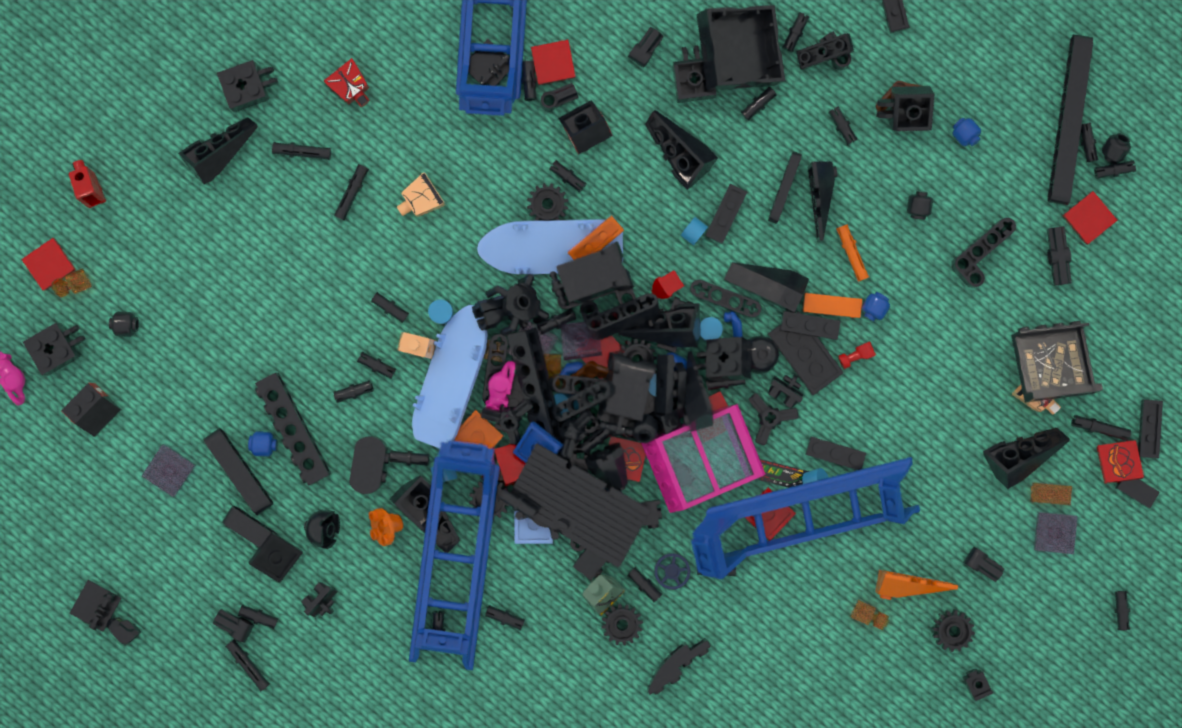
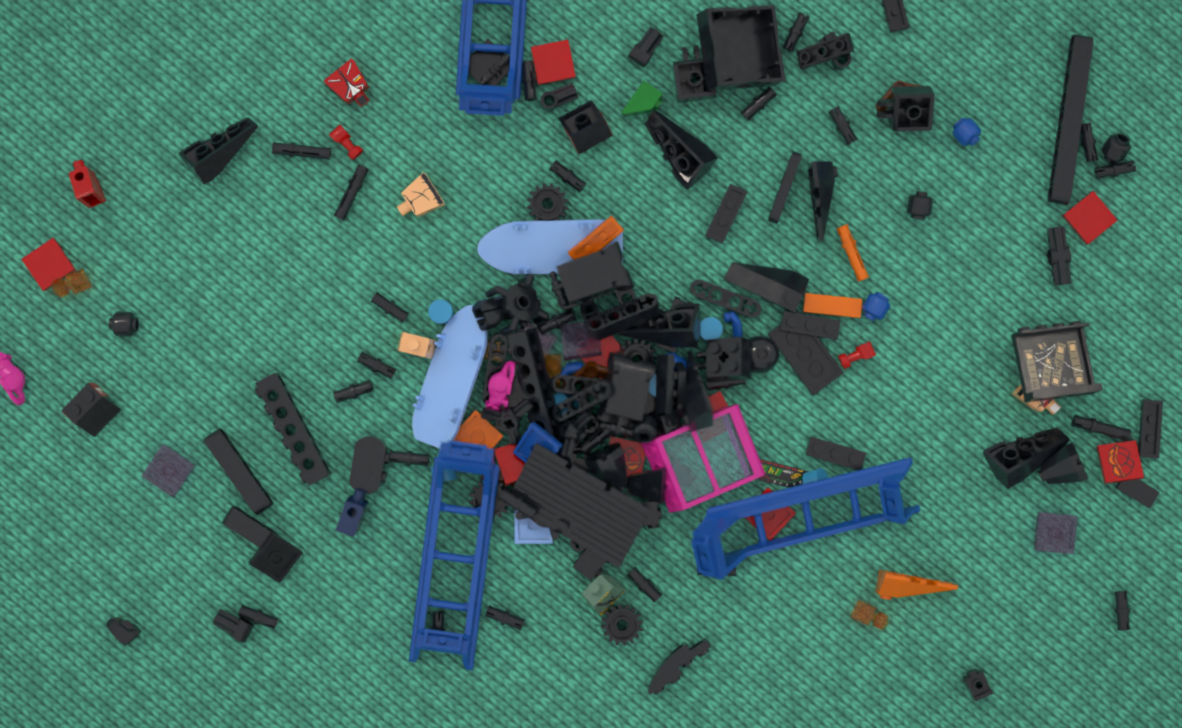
(63, 351): black hinge -> none
(95, 605): black hinge -> none
(248, 666): black pin -> none
(254, 91): black hinge -> none
(262, 444): blue head -> none
(321, 528): black cylinder -> none
(322, 602): black hips -> none
(341, 137): none -> red leg
(353, 513): none -> dark blue torso
(384, 526): orange plate -> none
(414, 500): black wedge -> none
(643, 101): none -> green slope
(648, 485): none -> black wing
(665, 286): red tile -> none
(672, 571): dark blue wheel -> none
(694, 231): dark azure piece -> none
(763, 410): black bush -> none
(793, 394): black hips -> none
(963, 633): black gear -> none
(980, 562): black piece -> none
(985, 248): black beam -> none
(1051, 493): clear orange plate -> none
(1063, 467): none -> black cone

